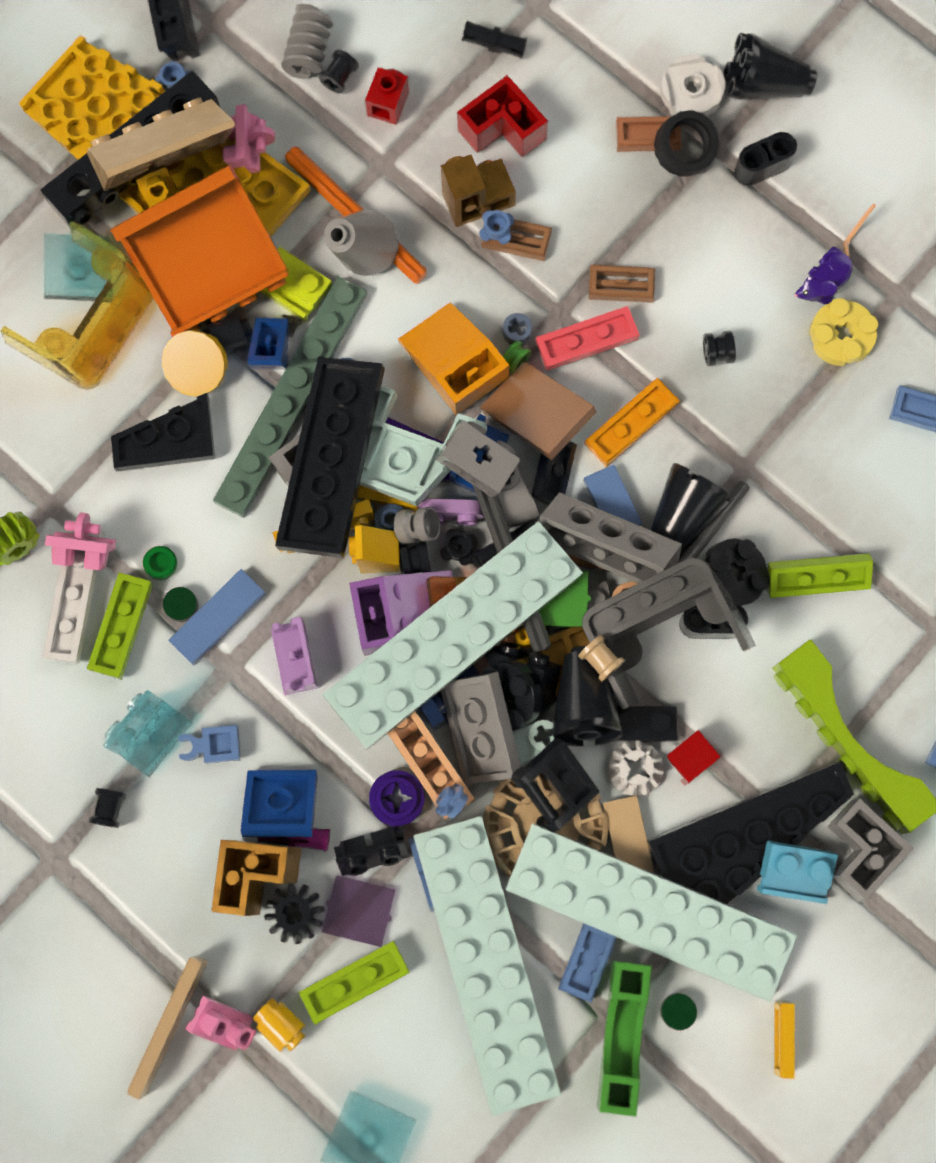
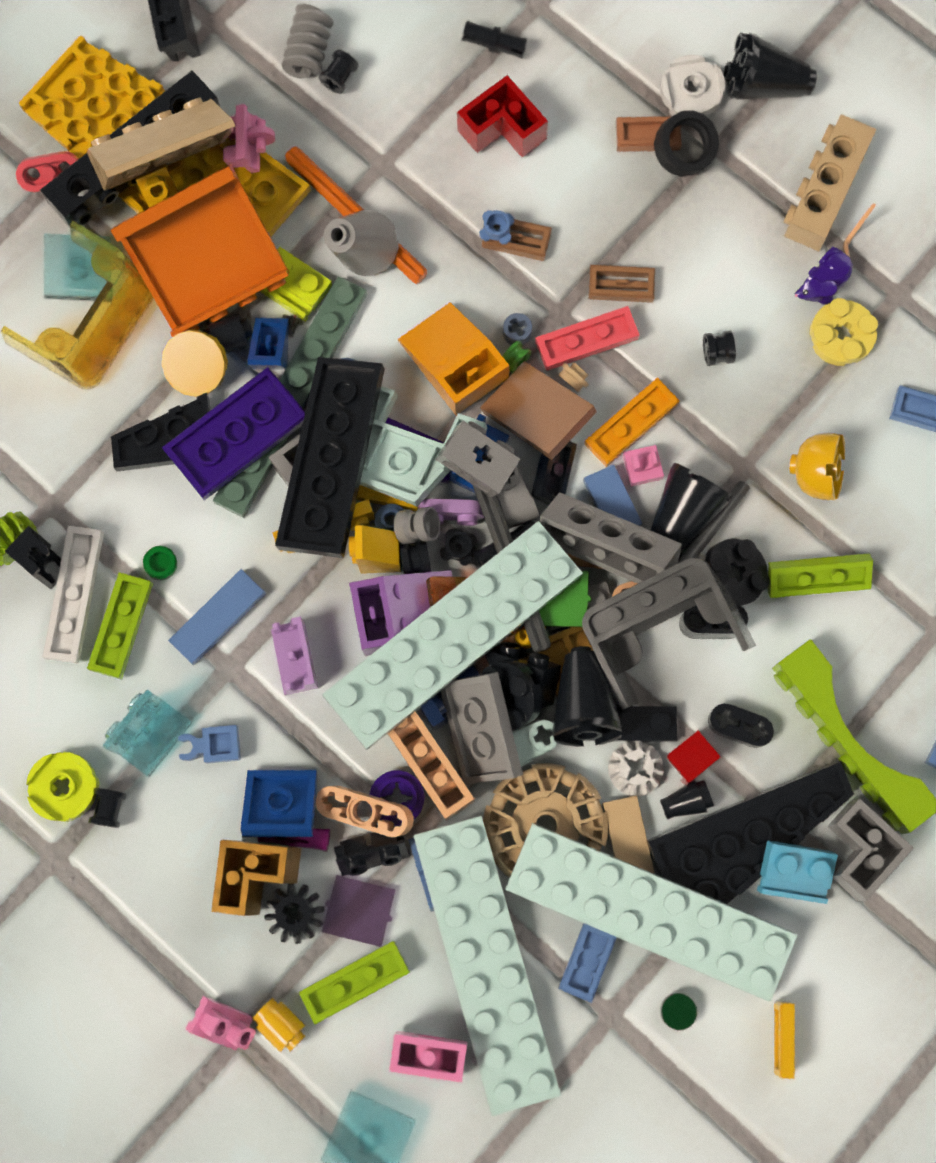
(33, 555): none -> black hinge
(42, 787): none -> neon yellow plate
(48, 167): none -> coral plate
(65, 544): bright pink hips -> none
(167, 1027): tan tile -> none
(169, 71): medium blue plate -> none
(180, 604): dark green tile -> none
(235, 433): none -> dark purple tile
(354, 798): none -> light nougat beam
(387, 95): red brick -> none
(428, 1056): none -> bright pink brick
(451, 801): medium blue plate -> none
(475, 189): pearl gold brick -> none
(564, 777): black plate -> none
(574, 376): none -> tan plate
(601, 658): tan bush -> none
(622, 1038): bright green arch -> none
(643, 465): none -> bright pink tile
(688, 800): none -> black cone
(743, 717): none -> black beam
(763, 156): black beam -> none
(819, 466): none -> yellow cylinder
(851, 140): none -> tan brick

